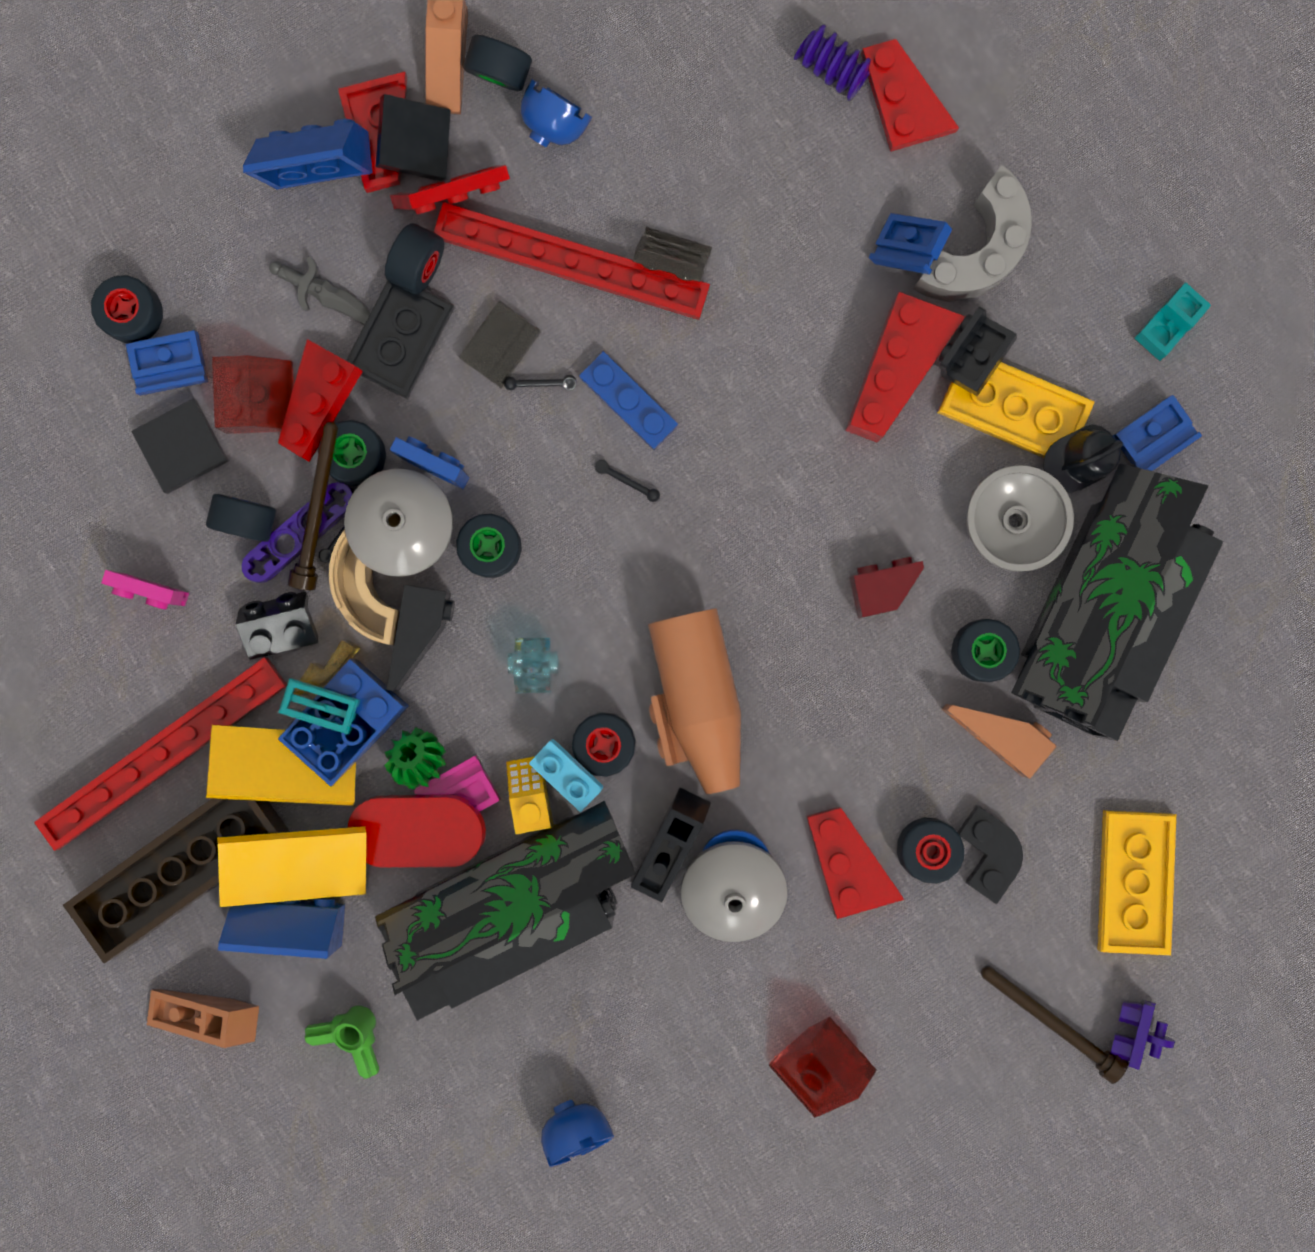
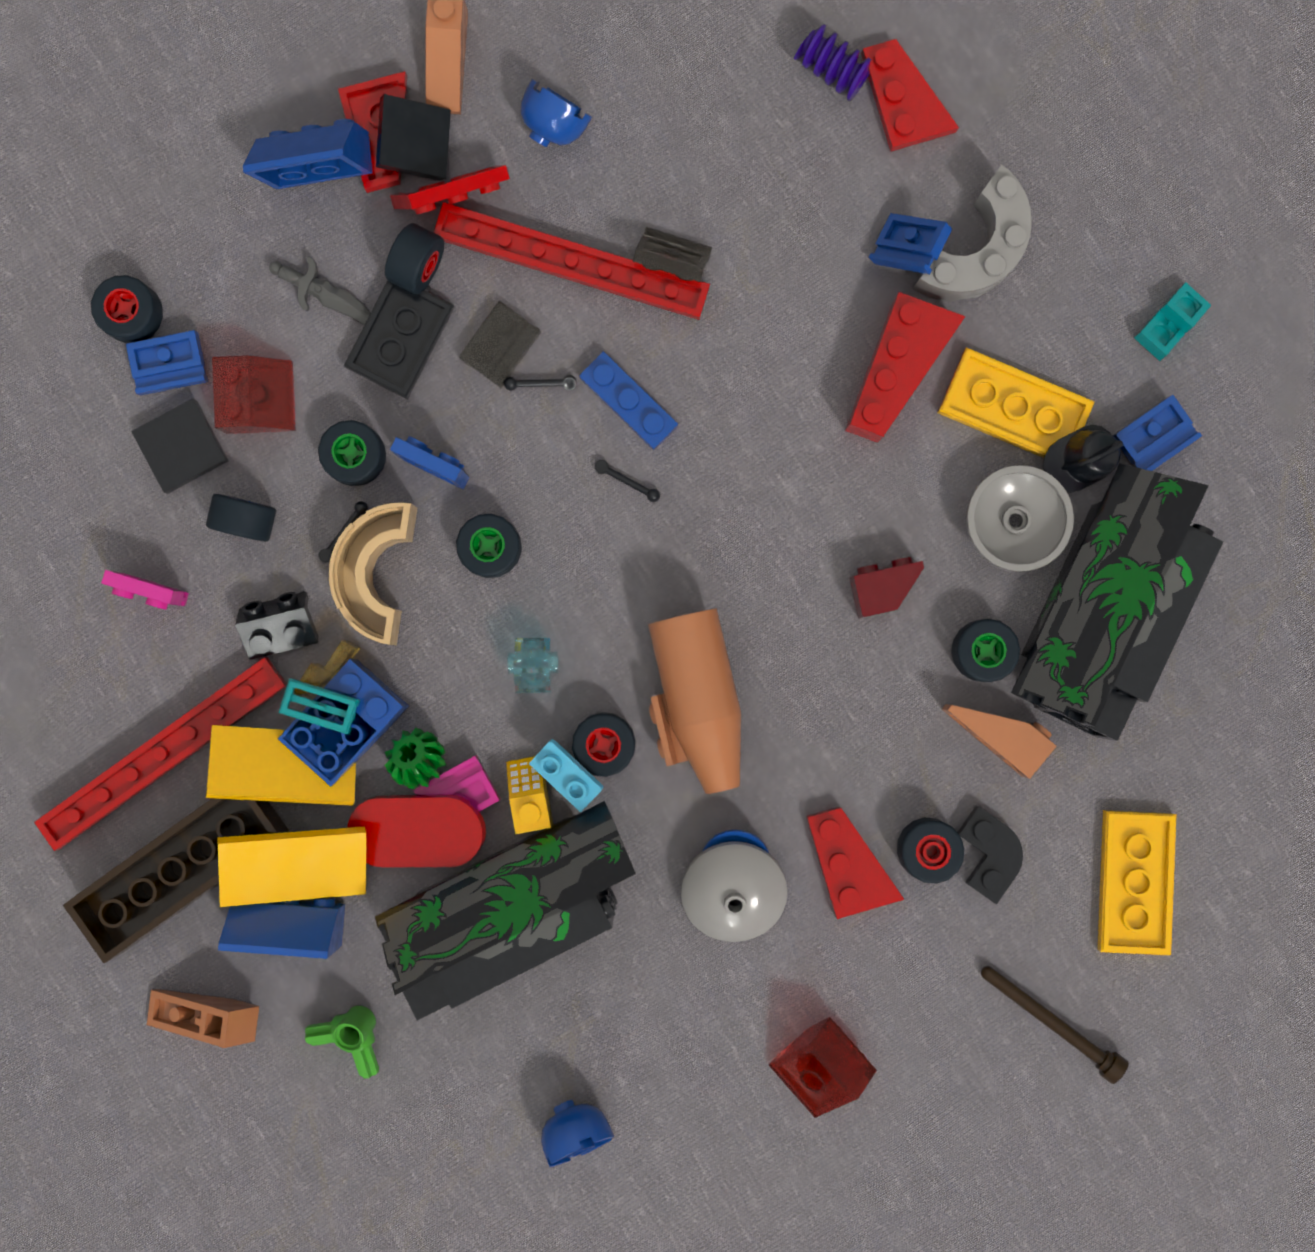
(294, 527): dark purple beam -> none
(303, 574): dark brown piece -> none
(316, 398): red wing -> none
(419, 625): black slope -> none
(423, 527): light grey dish -> none
(497, 62): black wheel -> none
(671, 844): black slope -> none
(976, 352): black bracket -> none
(1133, 1049): dark purple hips -> none

